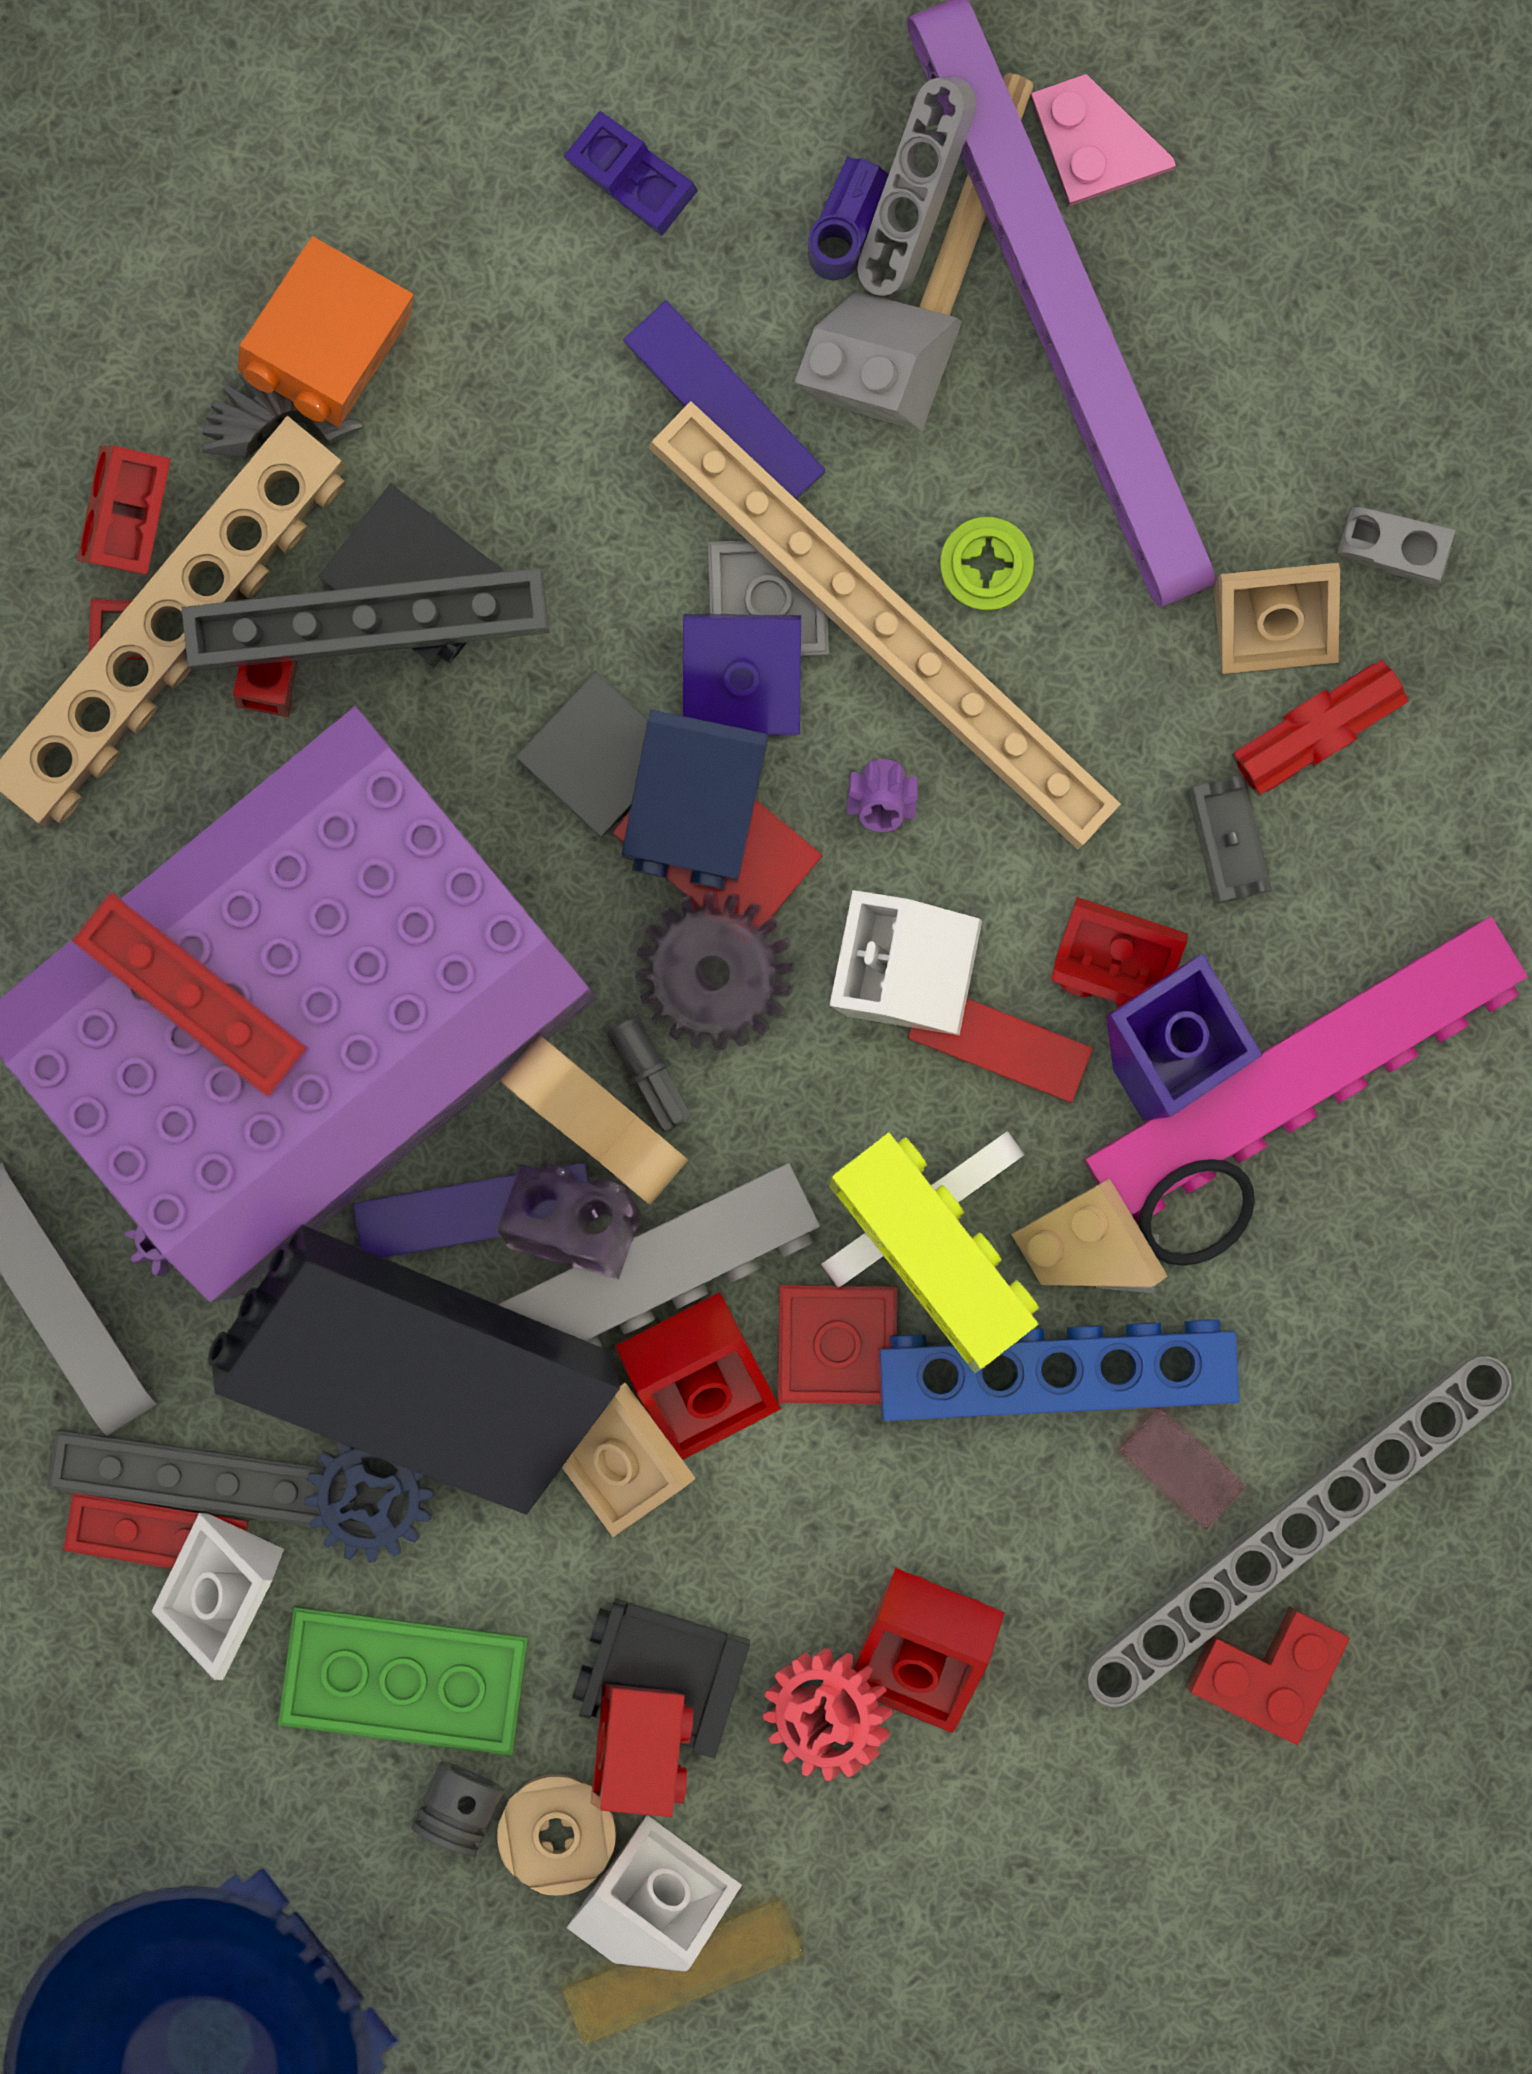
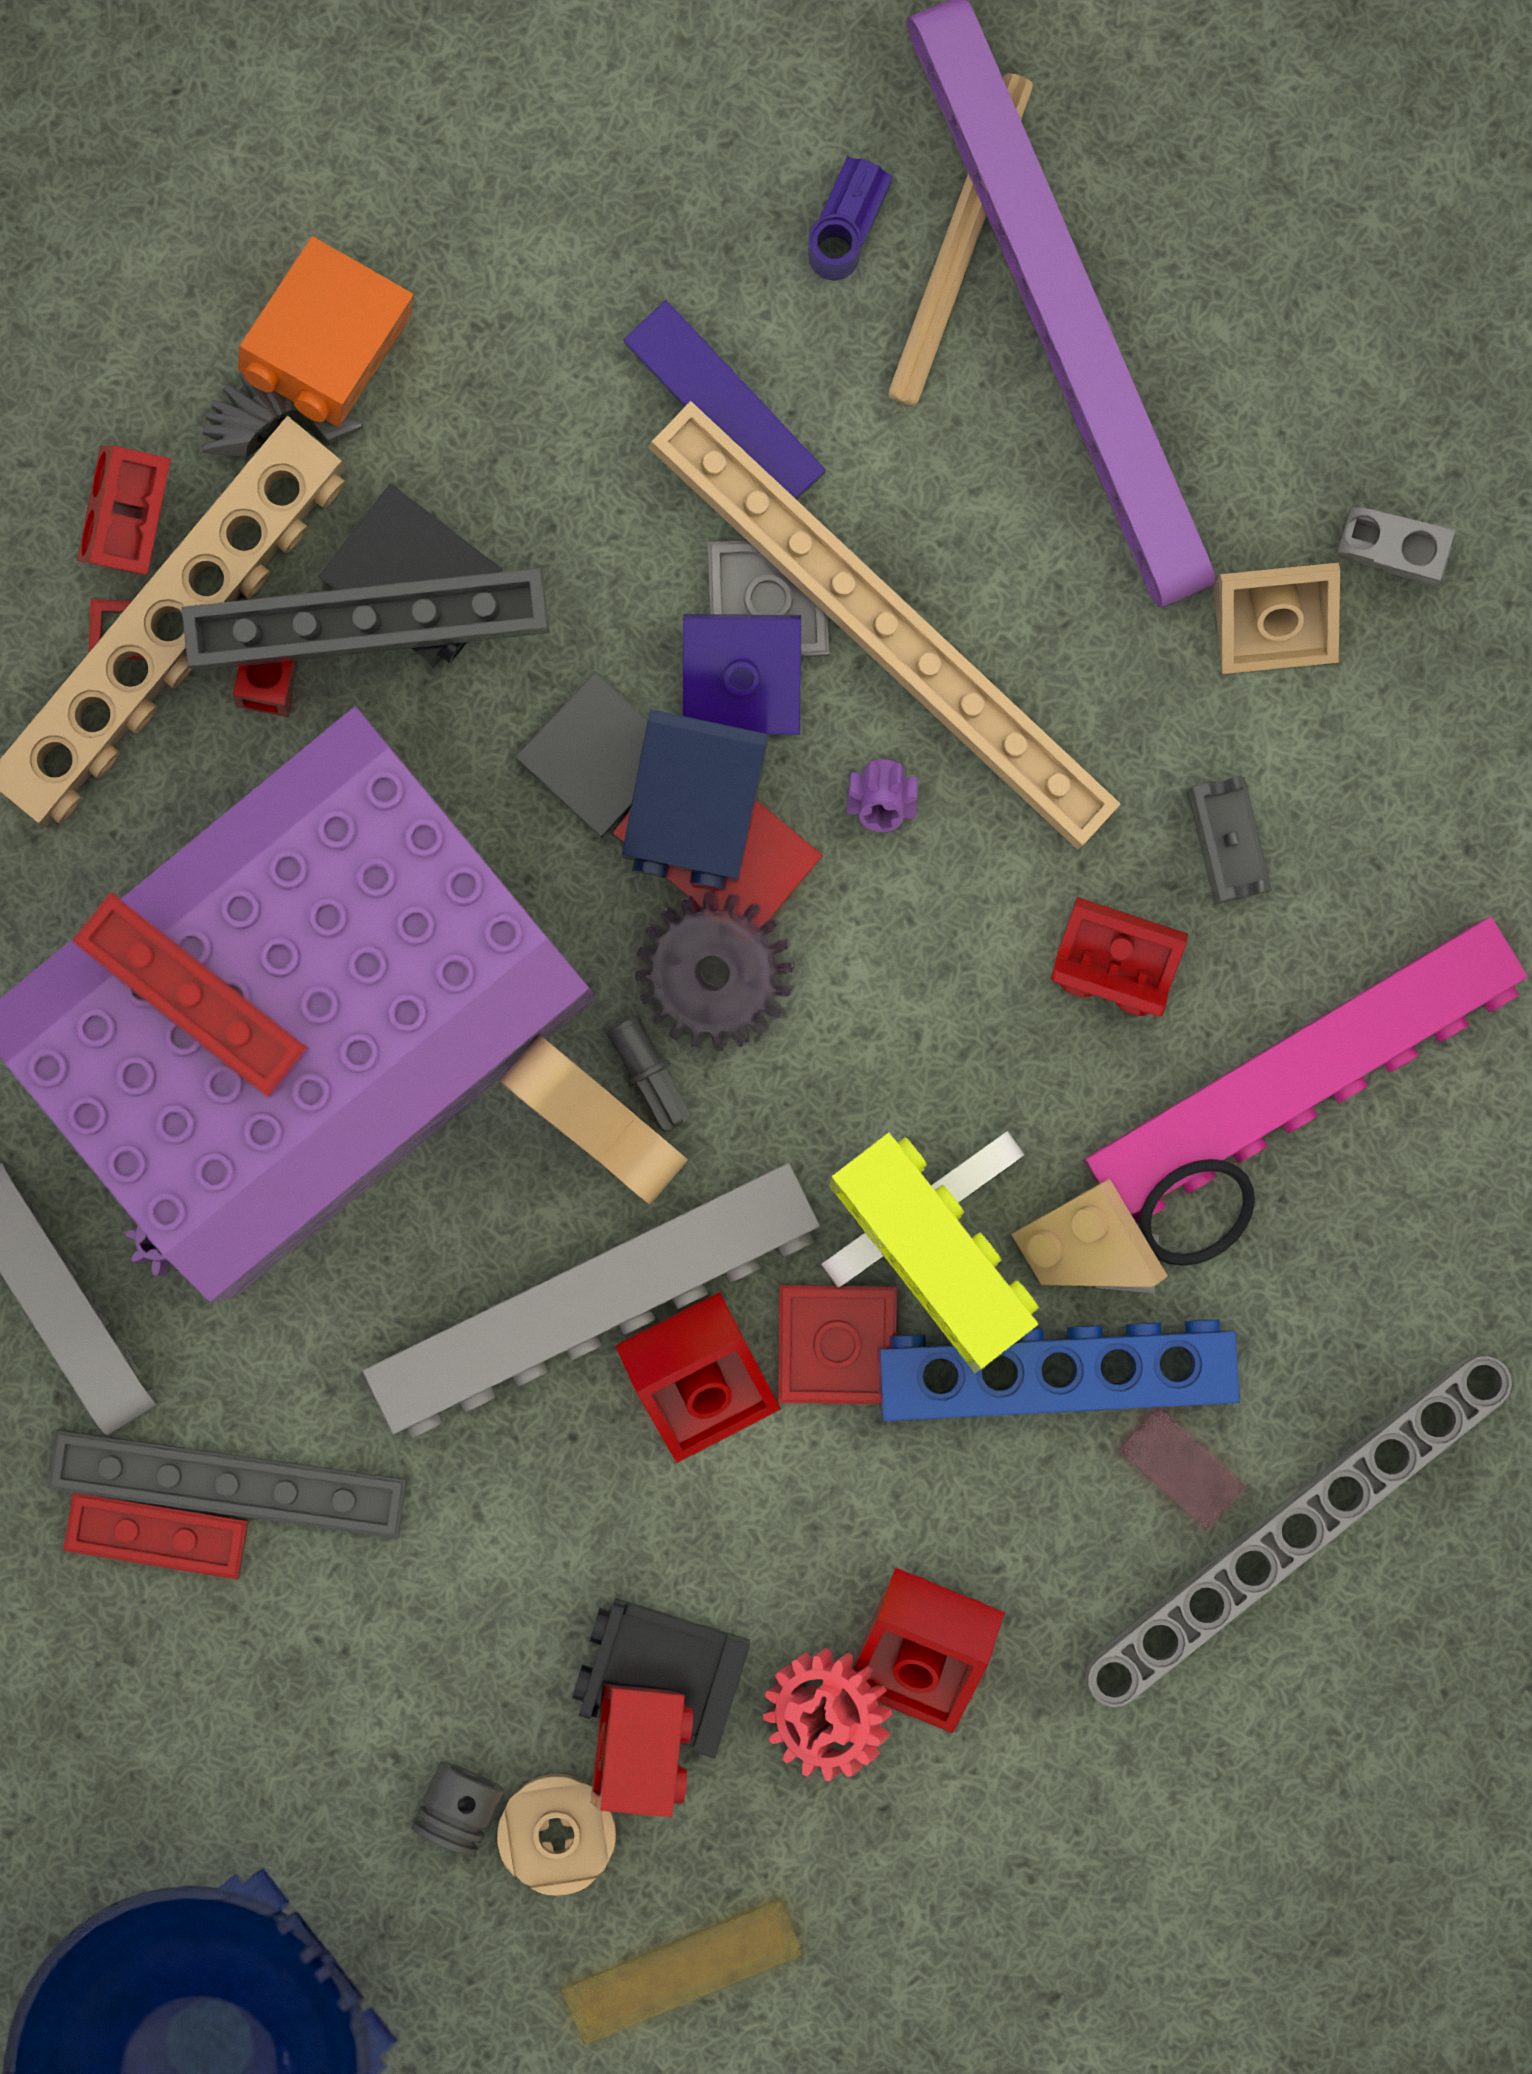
(216, 1590): white slope -> none
(381, 1522): dark blue gear -> none
(403, 1680): bright green tile -> none
(412, 1370): black brick -> none
(441, 1215): dark purple tile -> none
(563, 1232): clear purple brick -> none
(626, 1464): tan plate -> none
(630, 173): dark purple slope -> none
(654, 1902): white slope -> none
(879, 359): light grey slope -> none
(905, 963): white slope -> none
(909, 182): light grey beam -> none
(1007, 545): lime gear -> none
(1013, 1050): red tile -> none
(1095, 140): bright pink wing -> none
(1178, 1040): dark purple slope -> none
(1276, 1690): red brick -> none
(1320, 727): red piece -> none

